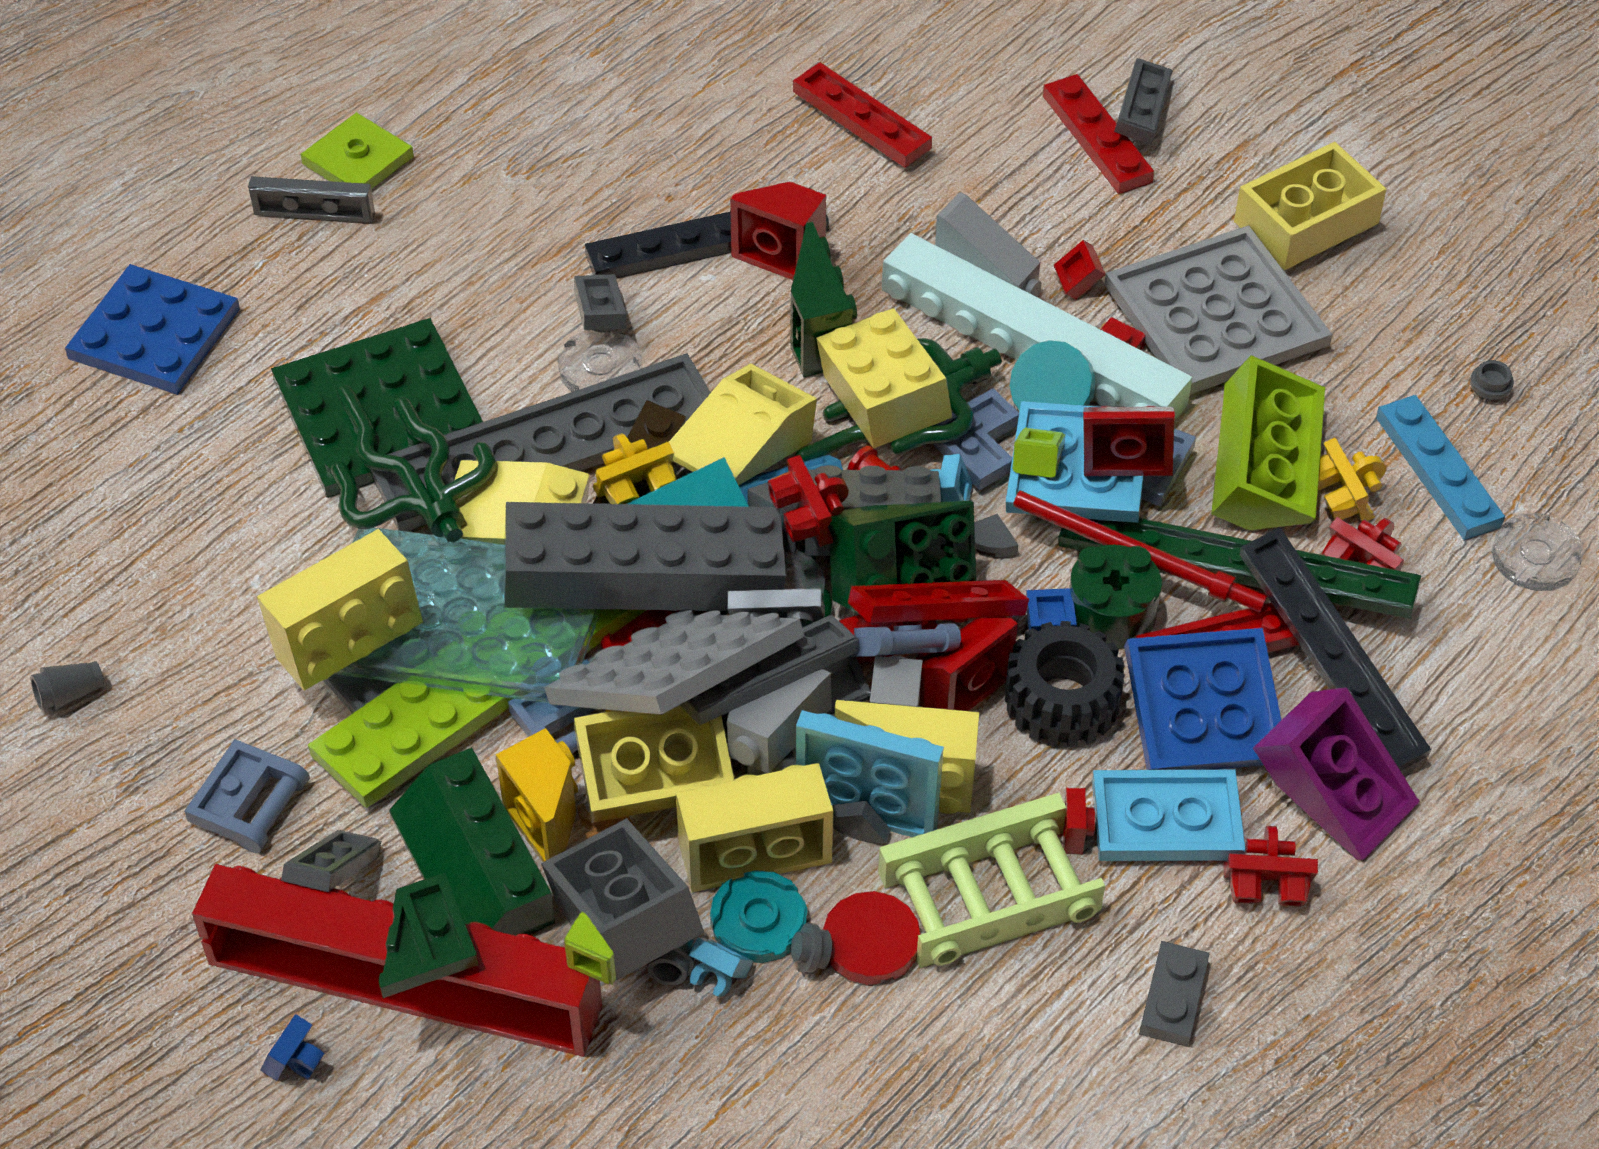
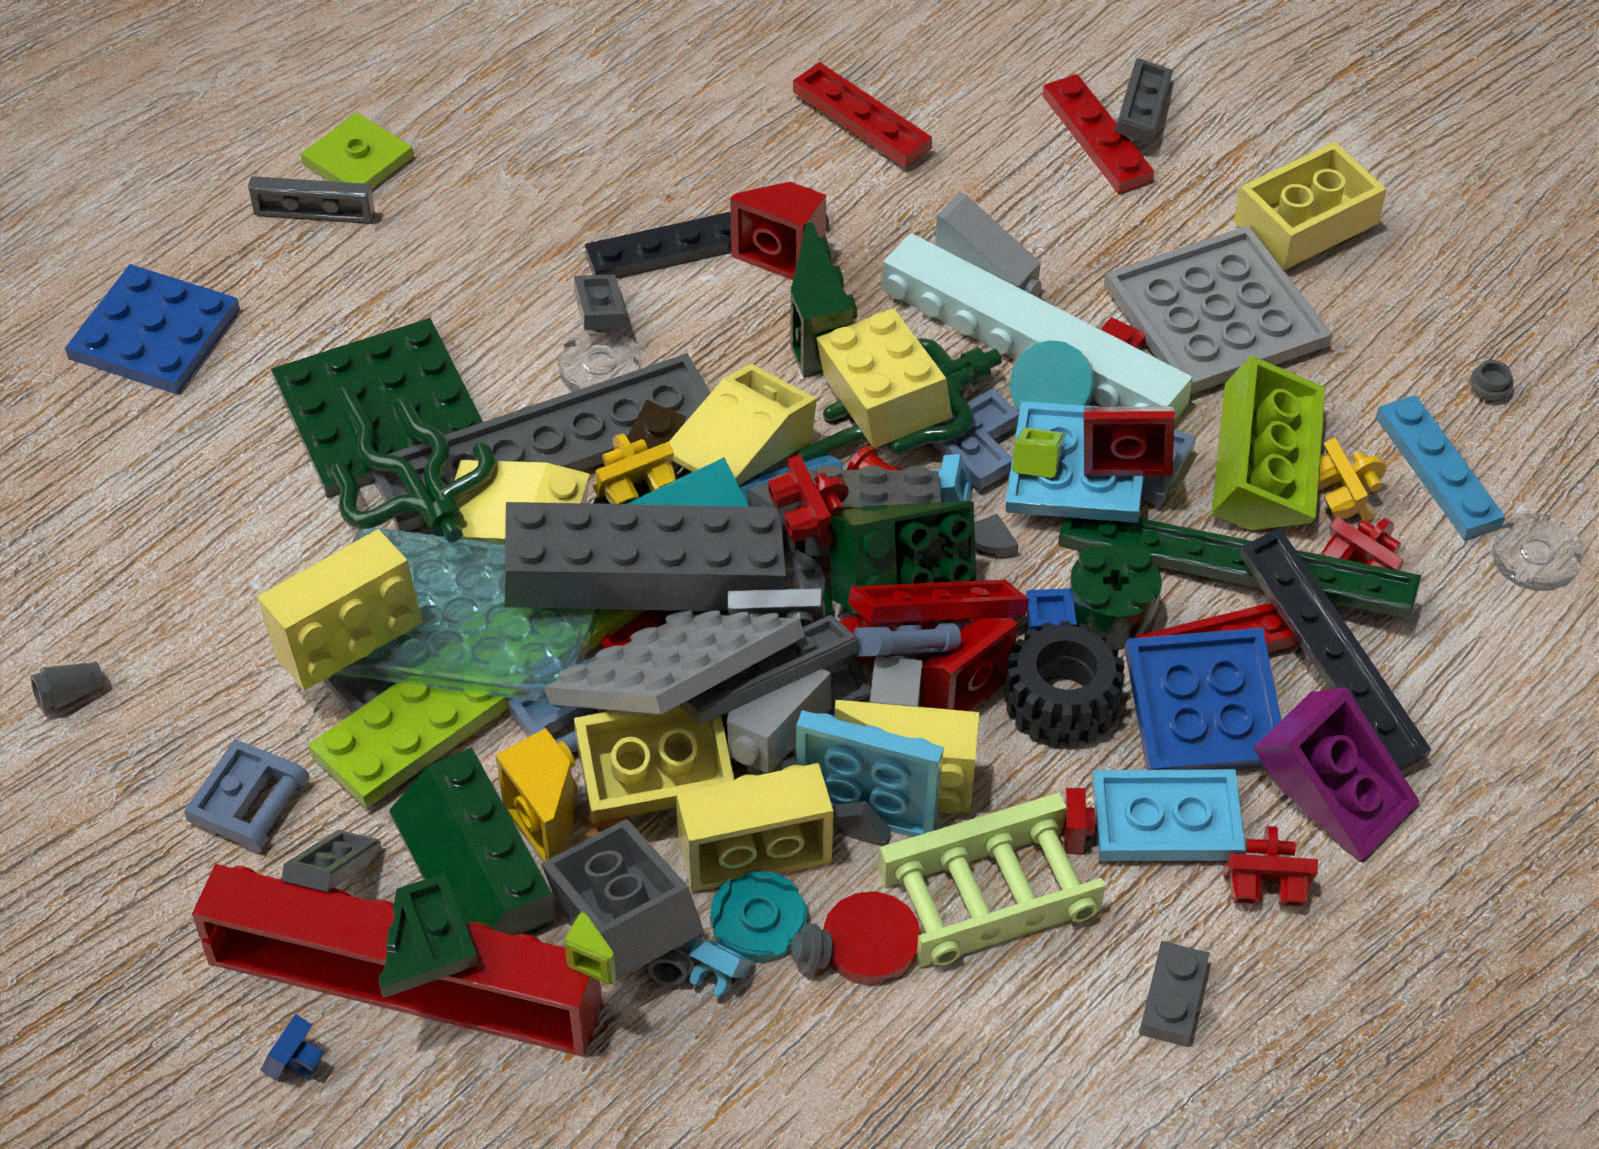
(1079, 269): red plate -> none
(1220, 585): red bar -> none

